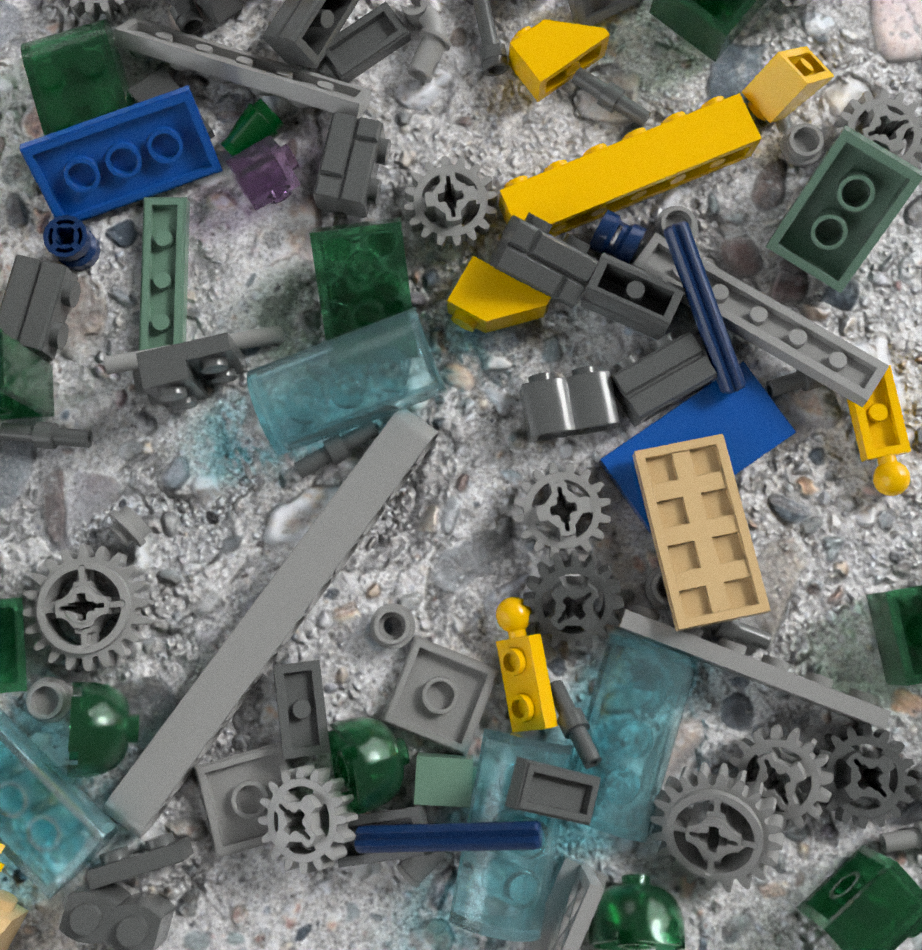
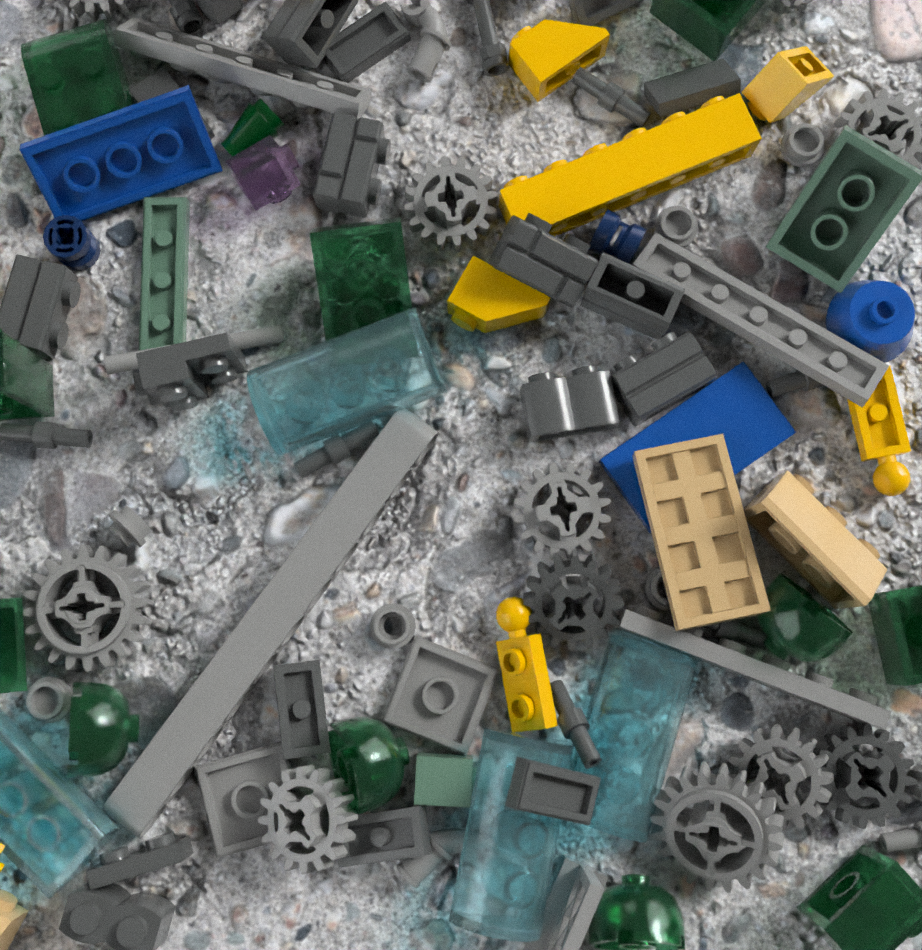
(449, 837): dark blue axle -> none
(691, 87): none -> dark grey tile
(704, 307): dark blue axle -> none
(800, 624): none -> clear green cylinder
(816, 542): none -> tan slope
(873, 317): none -> blue cone

